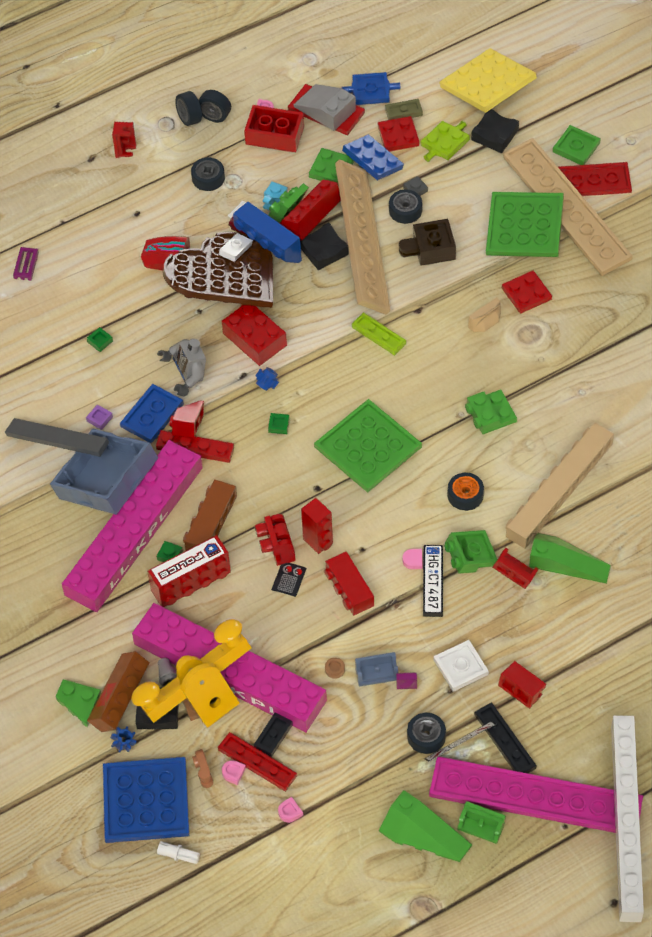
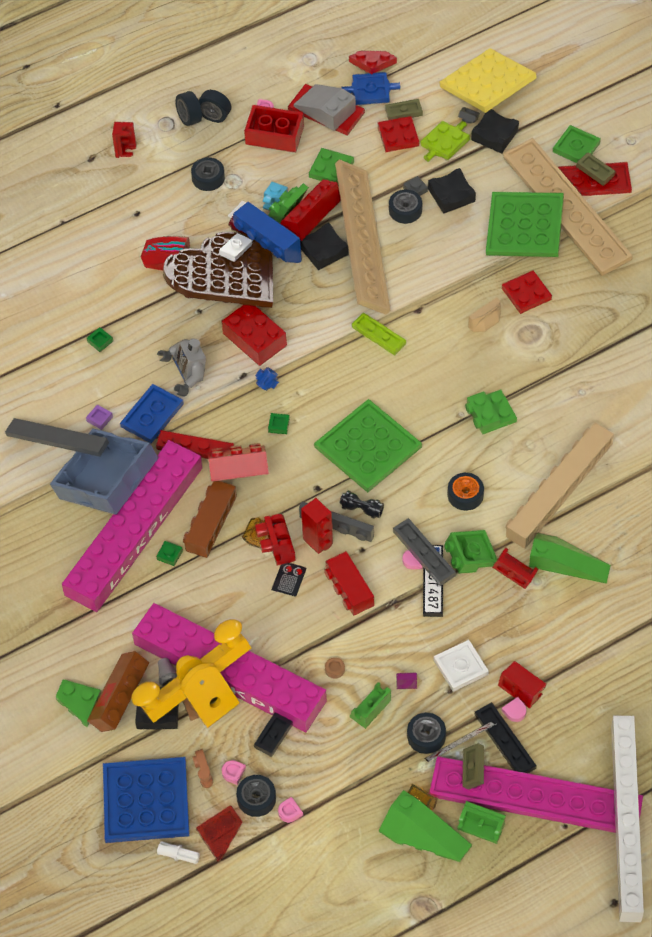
(23, 275): magenta tile -> none
(118, 740): blue gear -> none
(187, 419): red slope -> none
(189, 571): red brick -> none
(220, 831): none -> clear red wing
(237, 462): none -> brick
(250, 534): none -> clear yellow piece
(257, 761): red tile -> none
(261, 787): none -> wheel
(349, 526): none -> dark grey plate
(370, 507): none -> black piece
(371, 706): none -> bright green hinge
(372, 60): none -> red plate
(373, 157): blue plate -> none
(376, 669): sand blue hinge -> none
(424, 552): none -> dark grey plate
(424, 796): none -> clear yellow piece
(427, 235): dark brown brick -> none
(451, 191): none -> black brick
(468, 115): none -> dark grey plate
(473, 766): none -> olive plate
(515, 710): none -> bright pink tile
(595, 168): none -> olive plate

